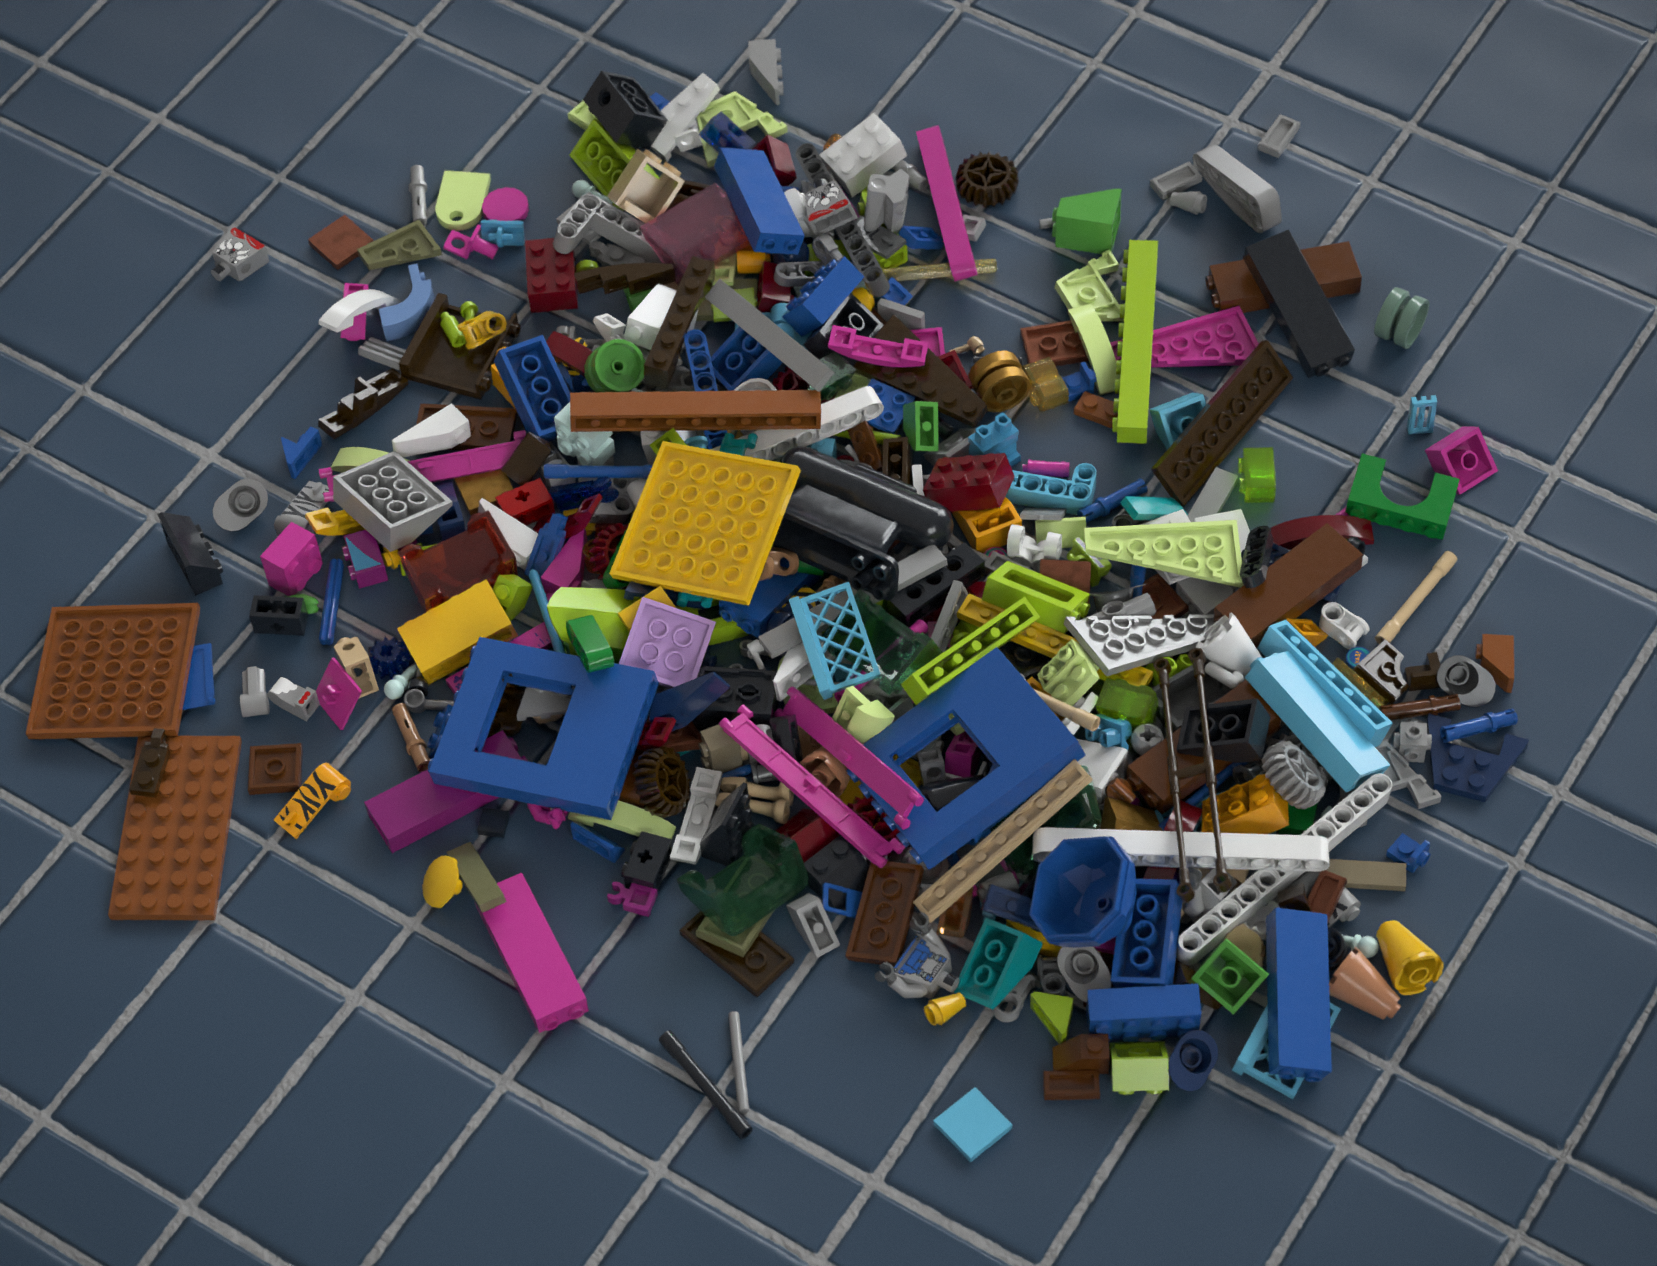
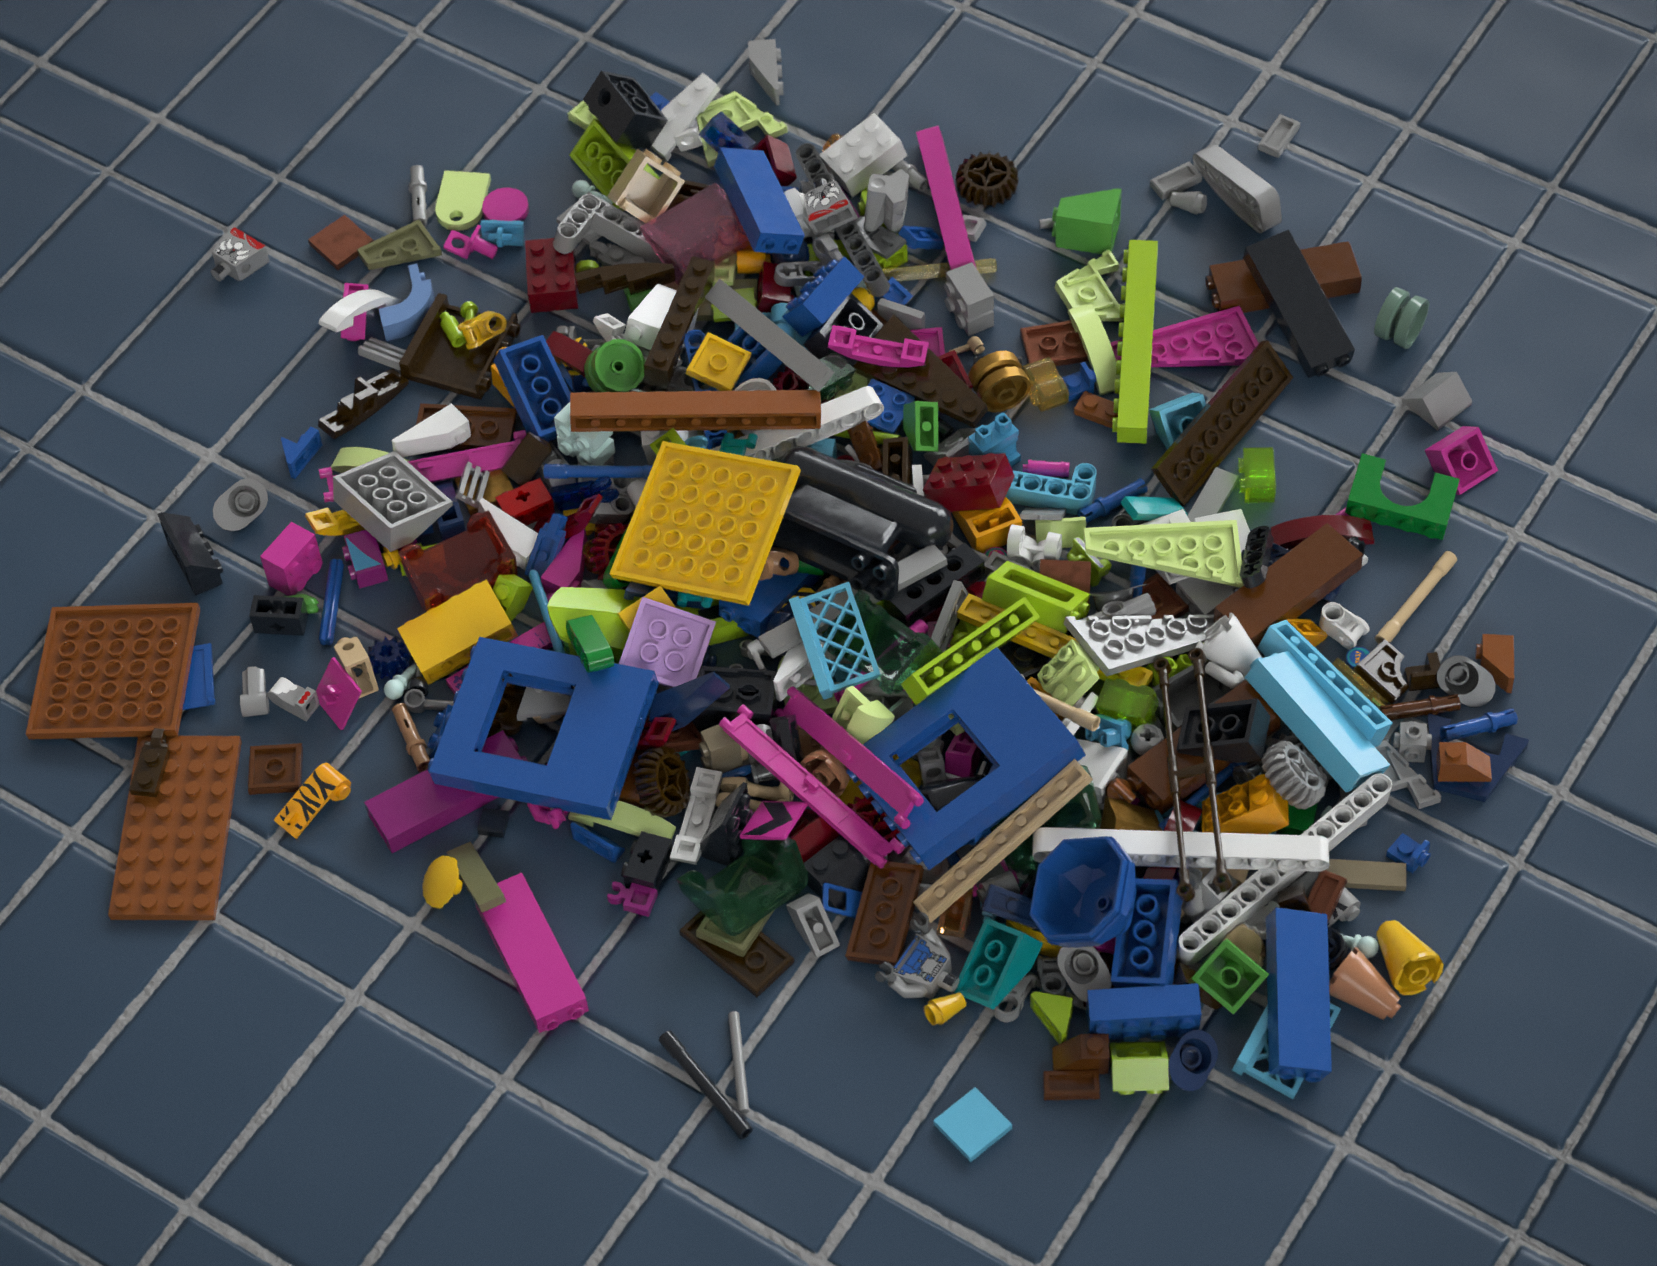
(308, 500): light grey door -> none
(476, 474): none -> light grey tile
(718, 363): none -> yellow tile
(773, 820): none -> dark pink piece
(969, 299): none -> light grey piece
(1421, 404): medium azure tile -> none
(1439, 399): none -> light grey slope
(1462, 763): none -> dark orange slope

